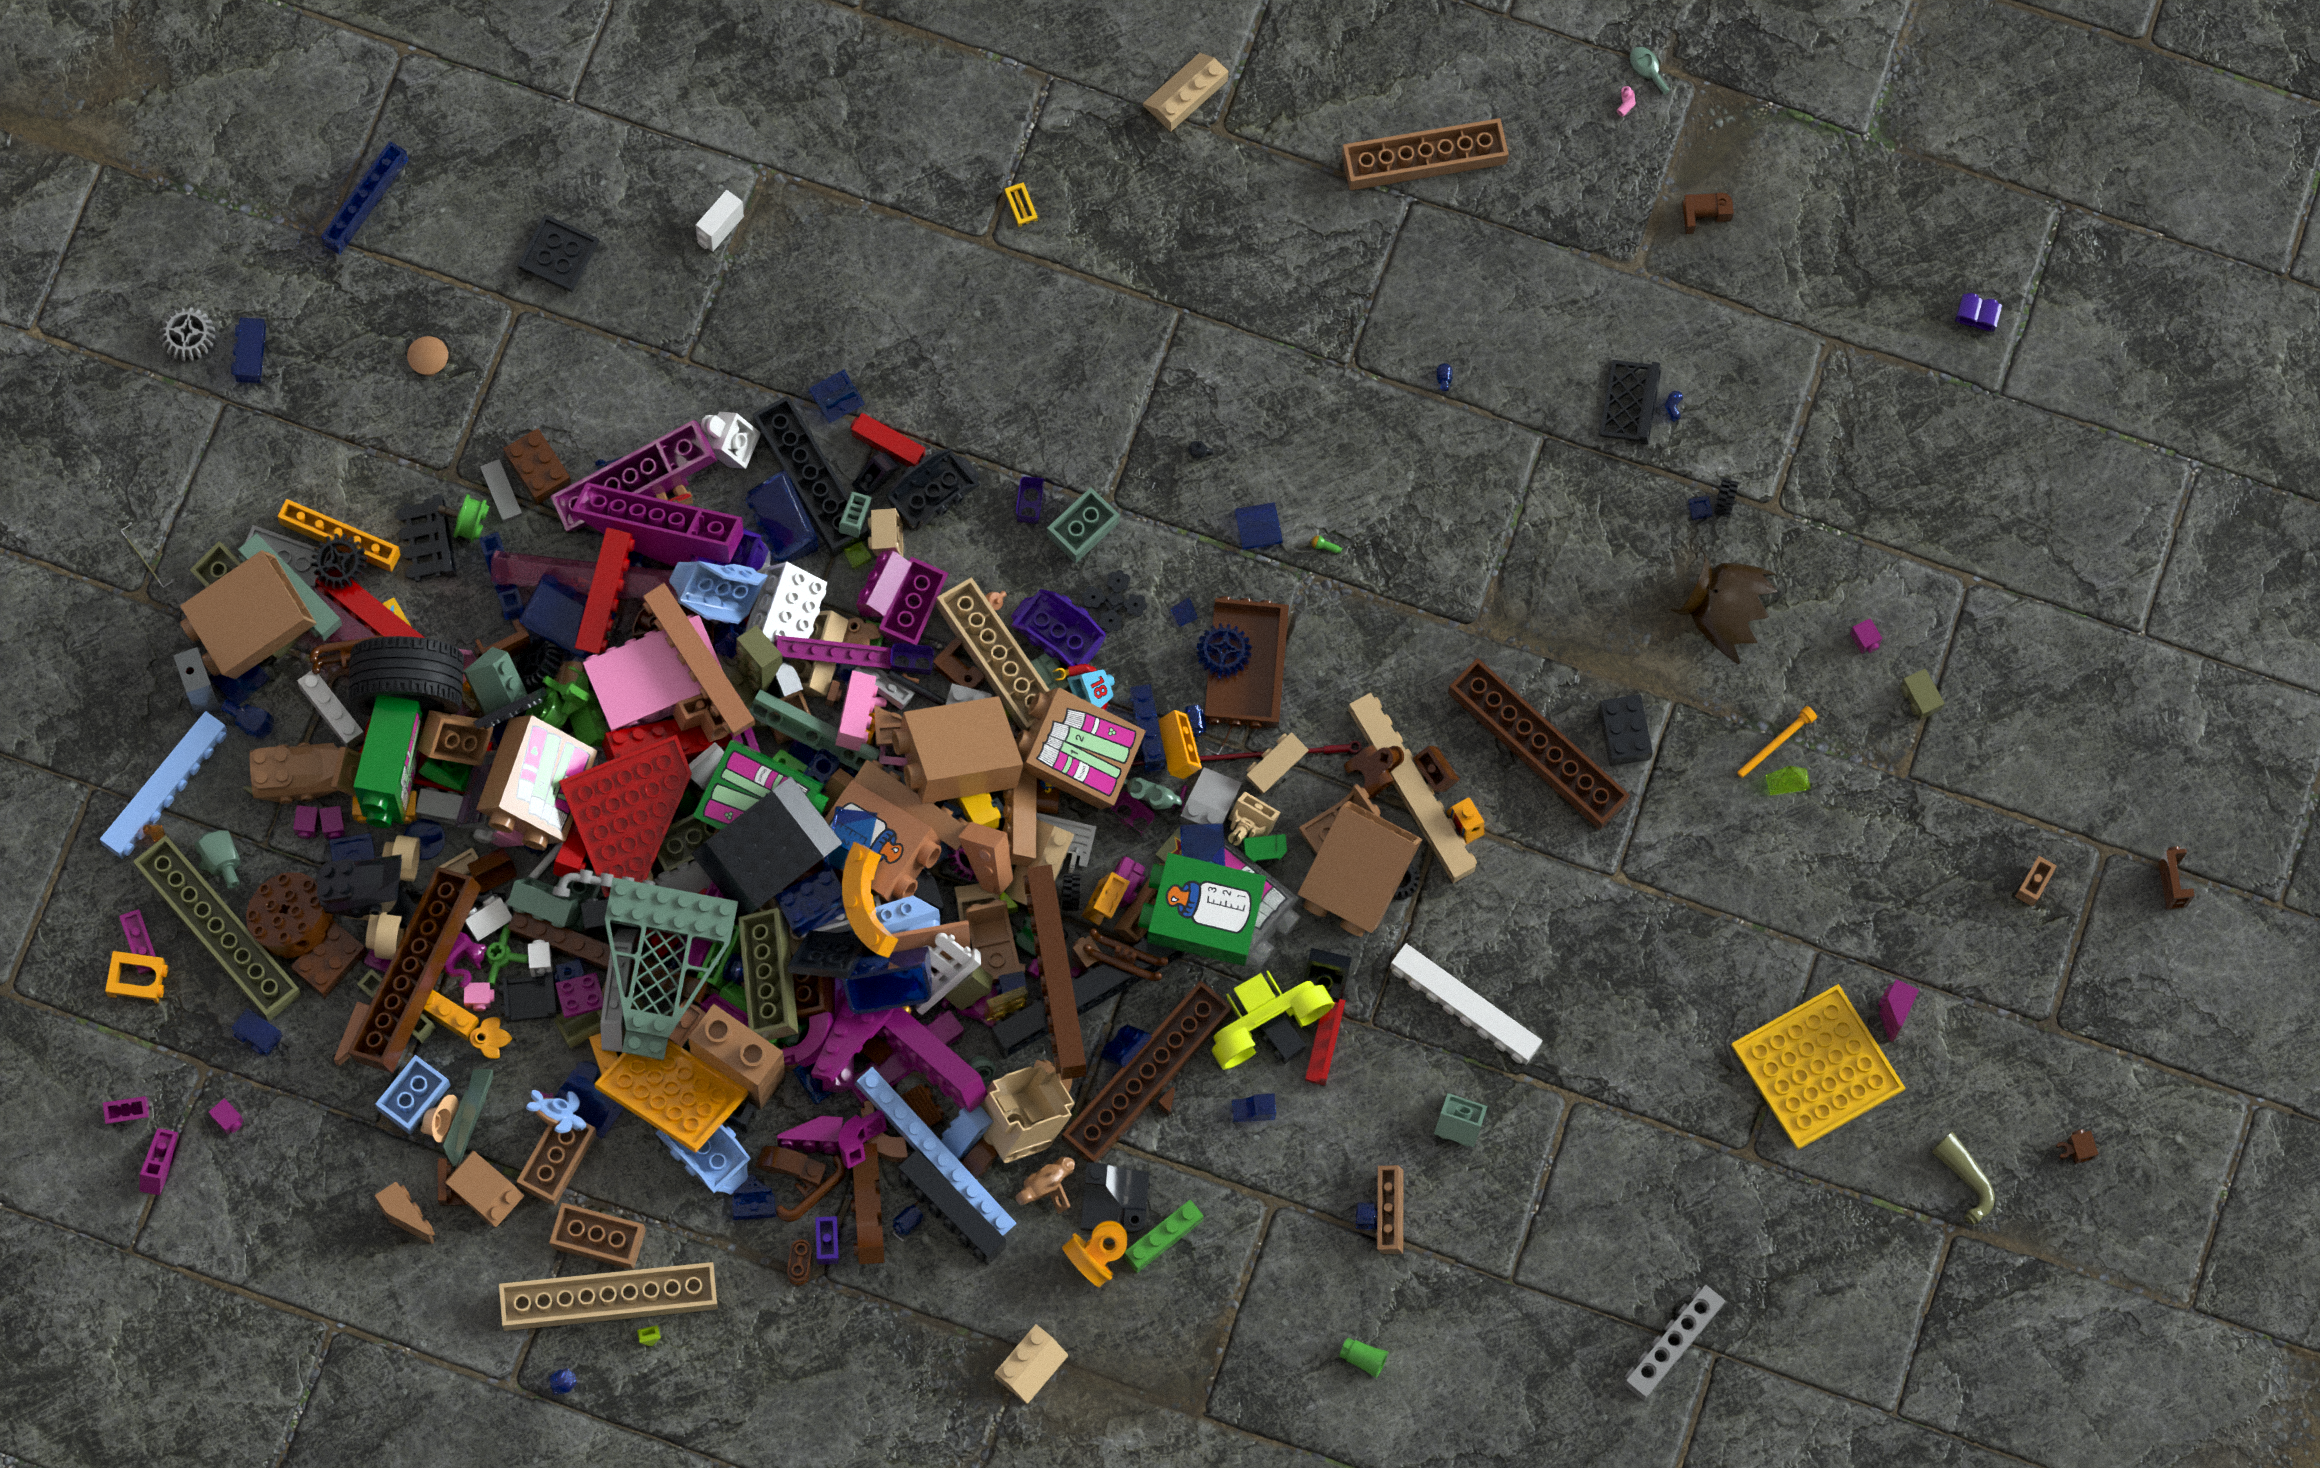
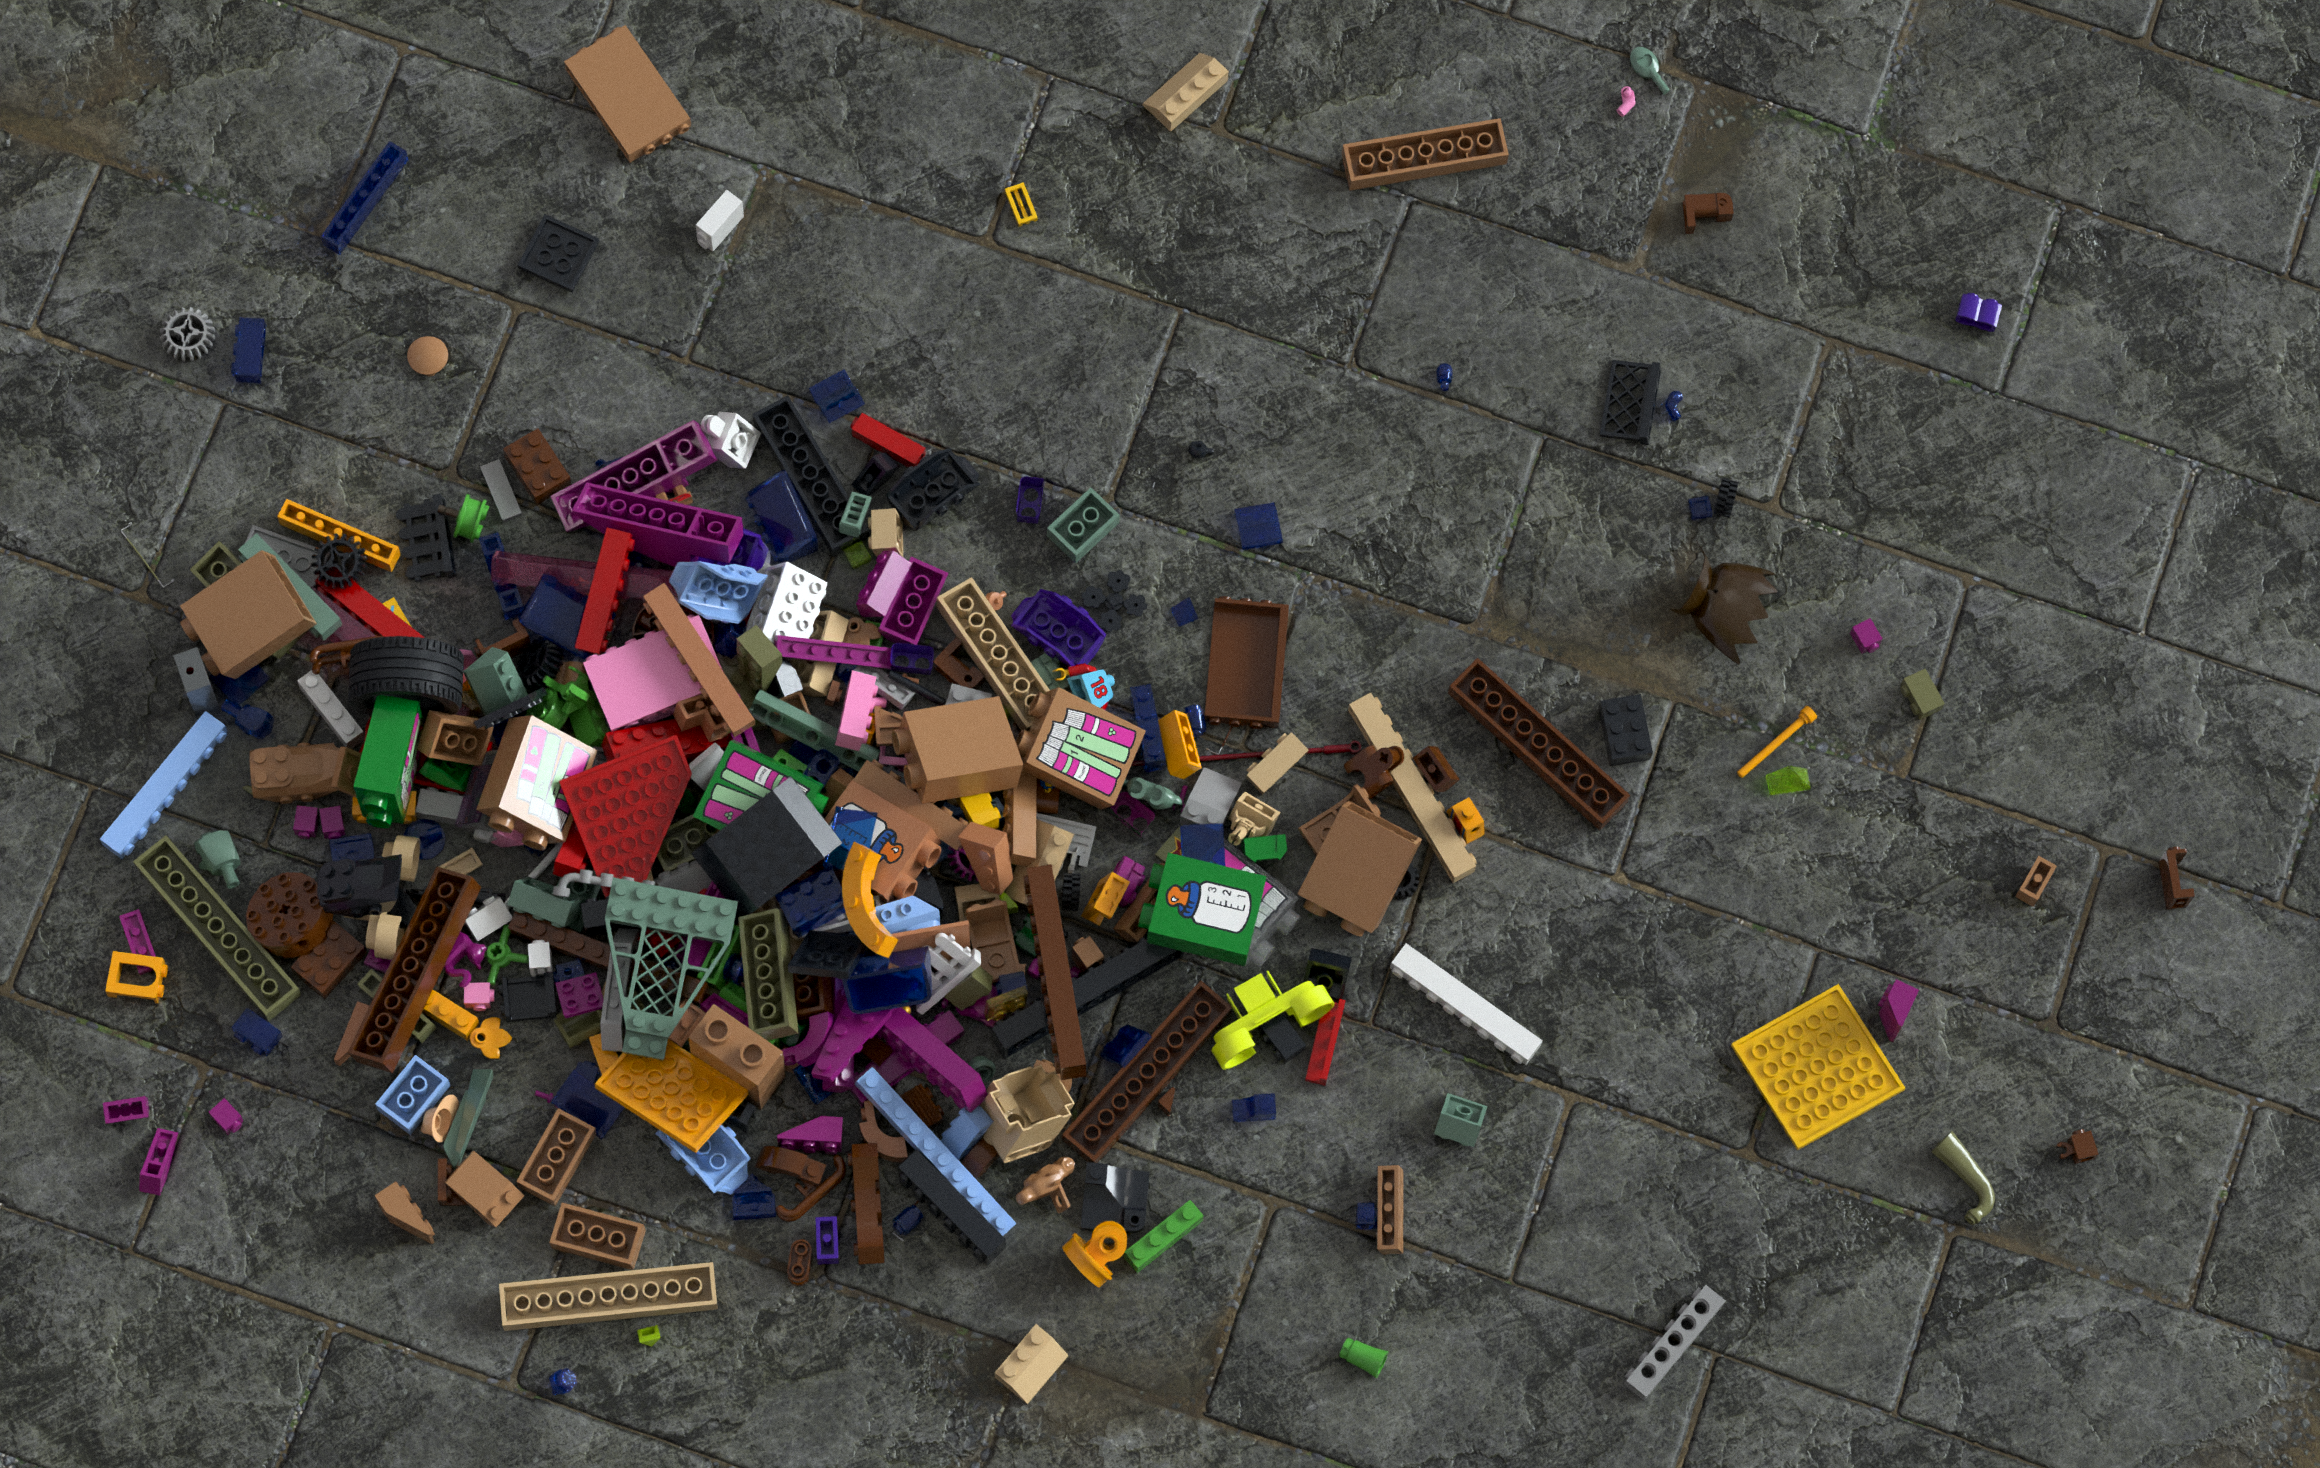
(155, 830): clear orange arm -> none
(501, 869): reddish brown piece -> none
(557, 1111): light blue animal -> none
(627, 93): none -> medium nougat panel
(855, 1133): magenta arch -> none
(1124, 956): reddish brown piece -> none
(1216, 649): clear blue gear -> none
(1319, 542): bright green piece -> none

